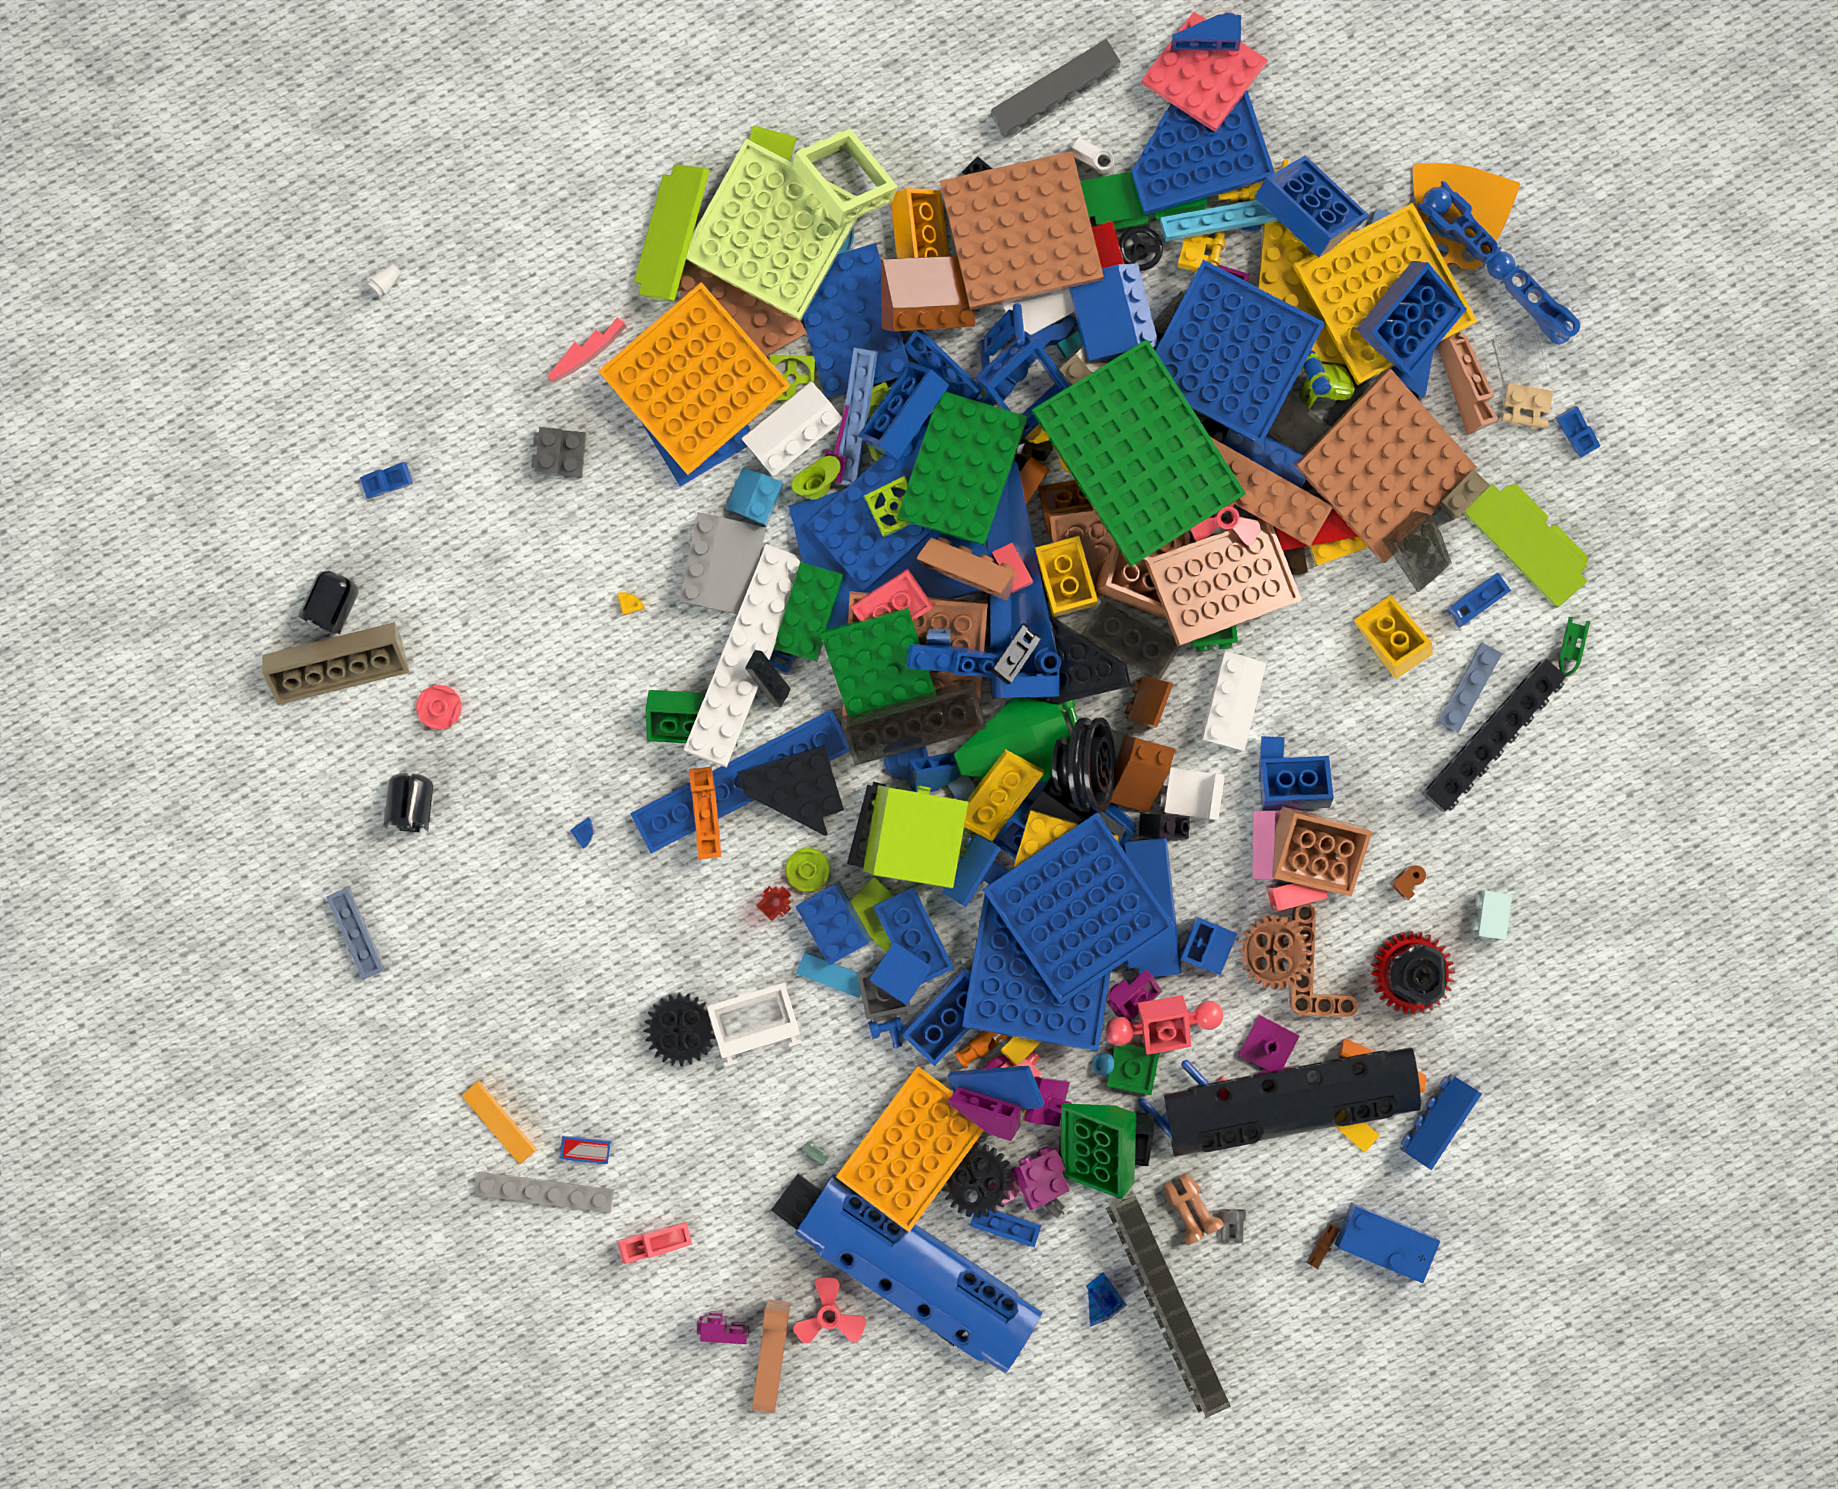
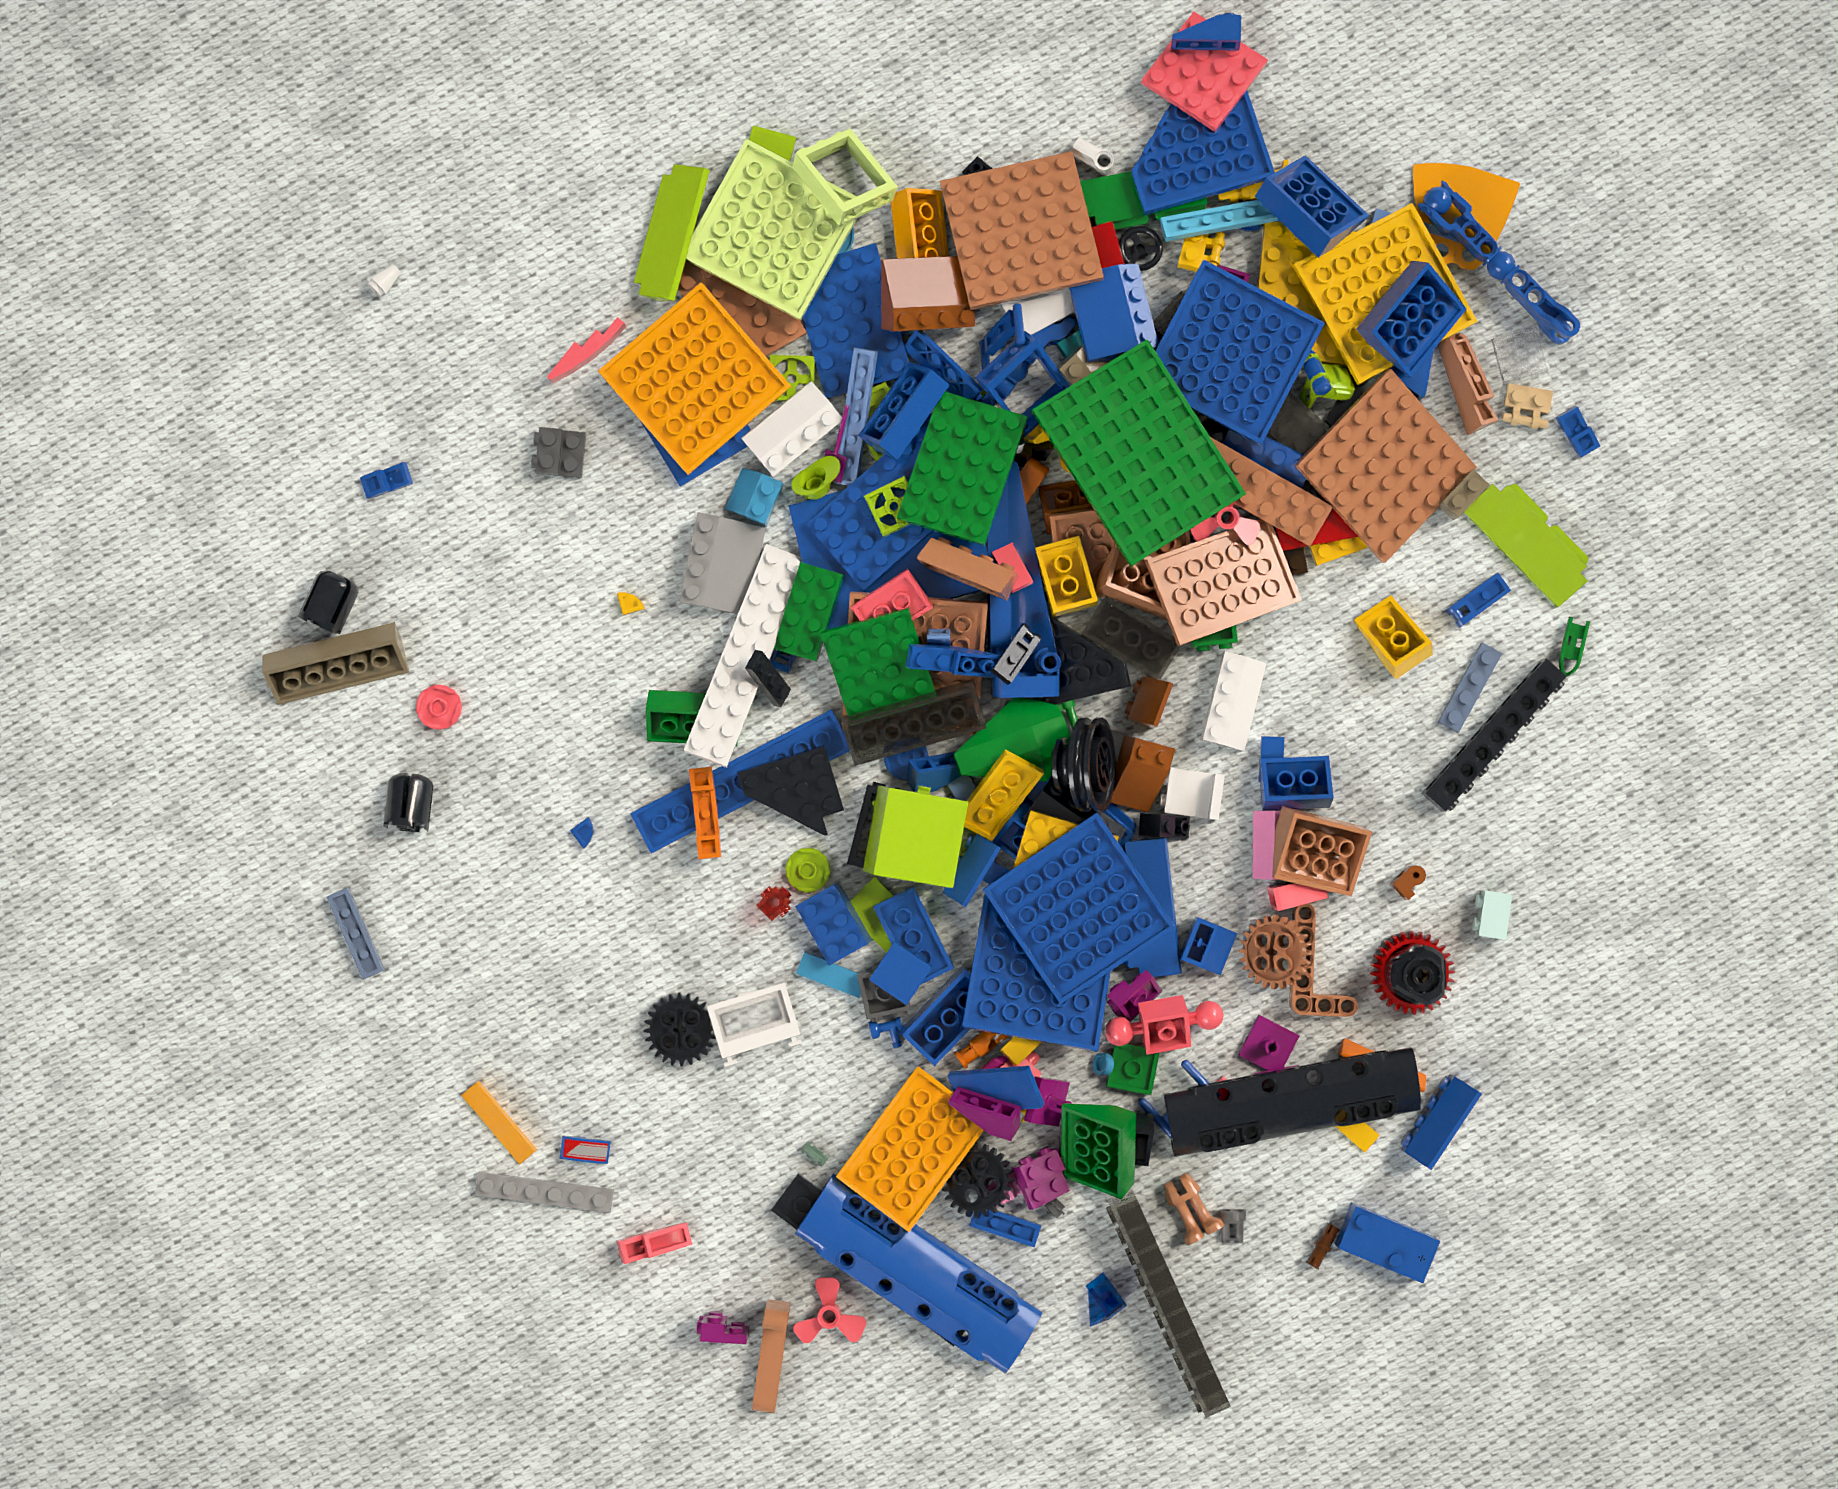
(1056, 88): dark grey brick -> none
(1418, 549): clear smoke slope -> none

